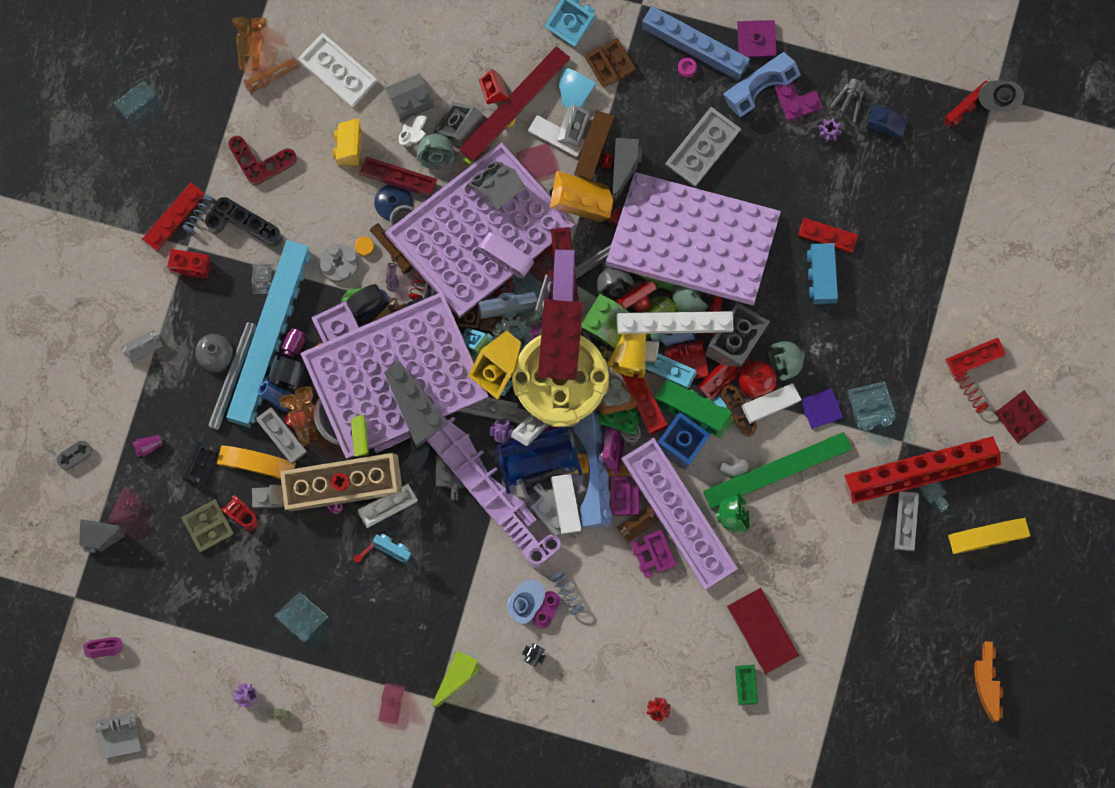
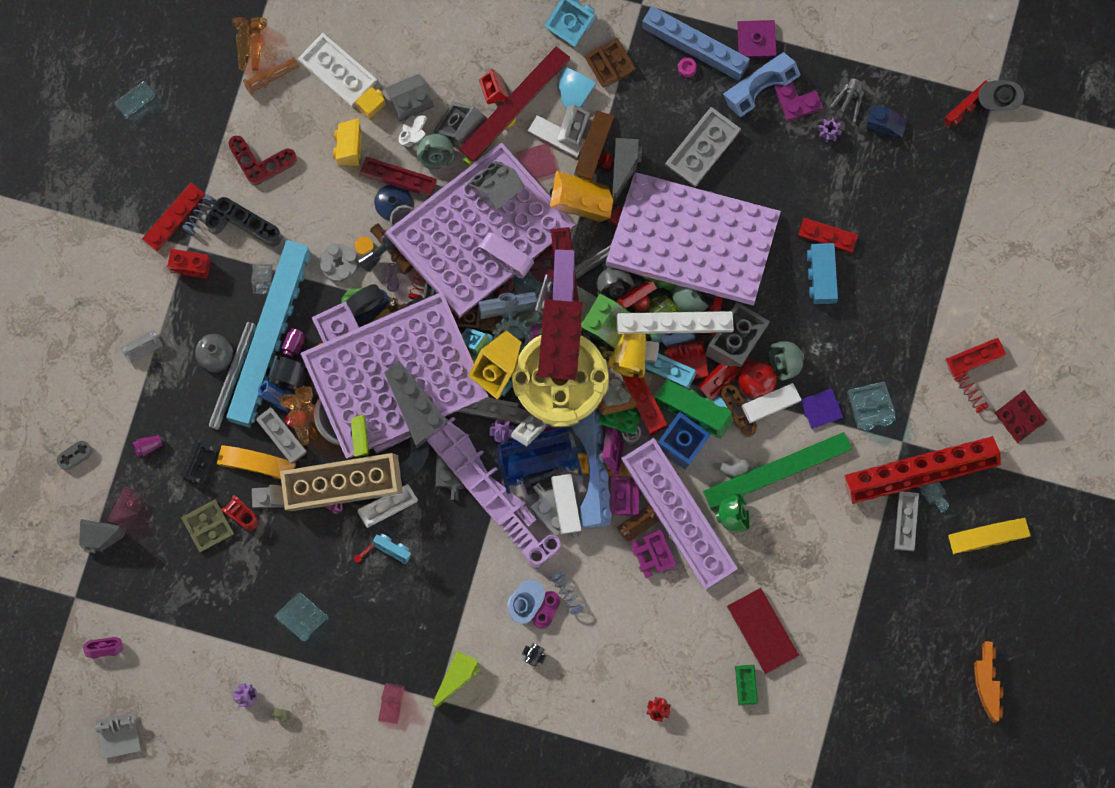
(335, 478): red bush -> none
(371, 102): none -> yellow brick
(372, 257): none -> black piece

